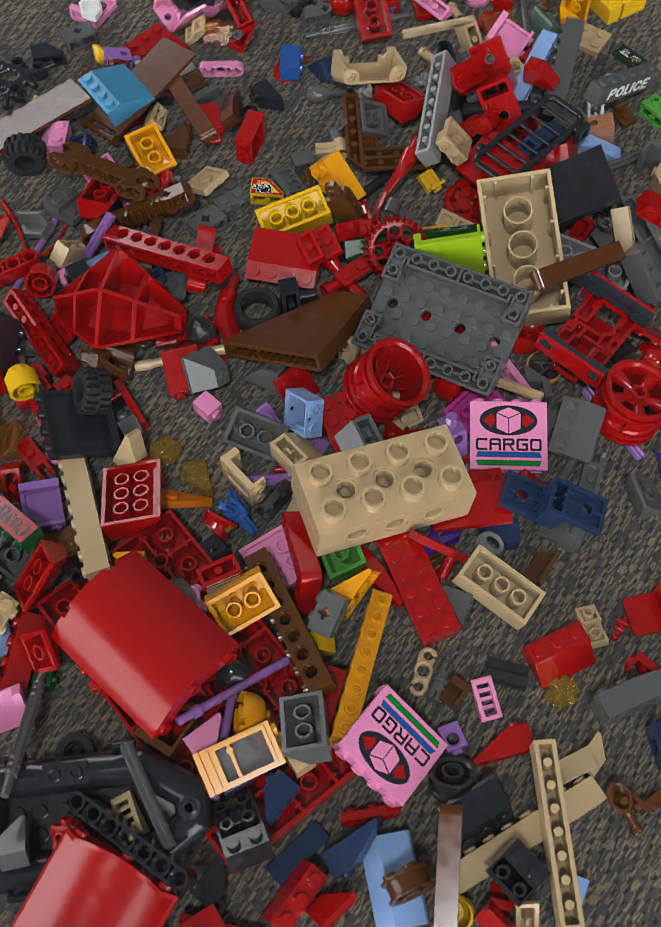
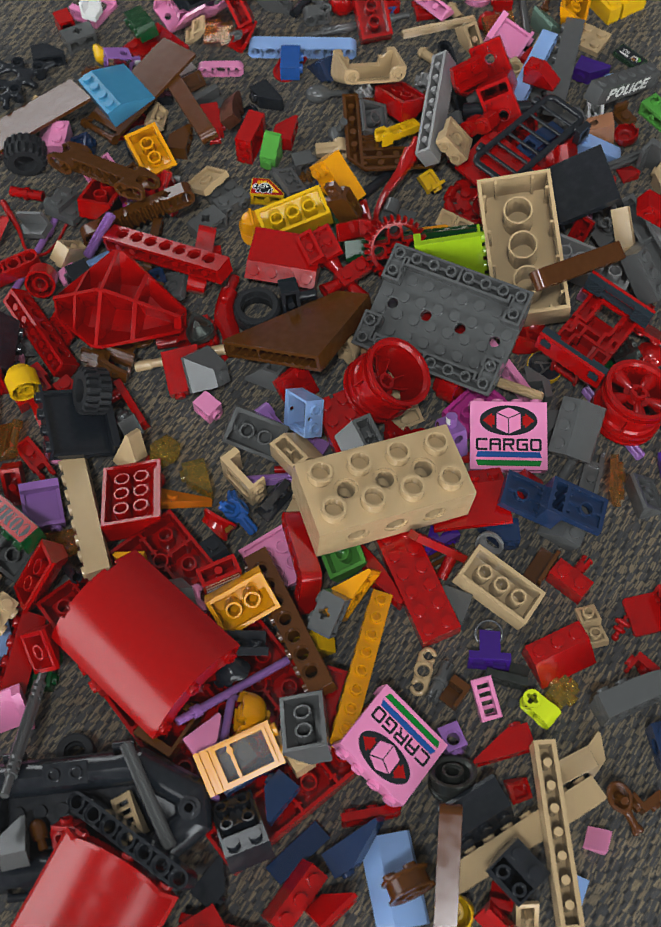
(27, 193): none -> red pin
(39, 833): none -> reddish brown cylinder
(63, 19): none -> red brick
(140, 24): none -> dark green brick
(247, 225): none -> light orange piece
(251, 642): none -> black bracket
(271, 150): none -> bright green slope
(288, 131): none -> red slope
(311, 46): none -> light blue beam
(396, 132): none -> yellow plate
(489, 650): none -> dark purple piece
(518, 789): none -> red slope
(540, 710): none -> neon yellow piece
(571, 579): none -> red brick
(589, 69): none -> dark purple slope
(597, 840): none -> bright pink slope
(617, 477): none -> clear orange plate
(626, 134): none -> red hair
(628, 174): none -> red slope

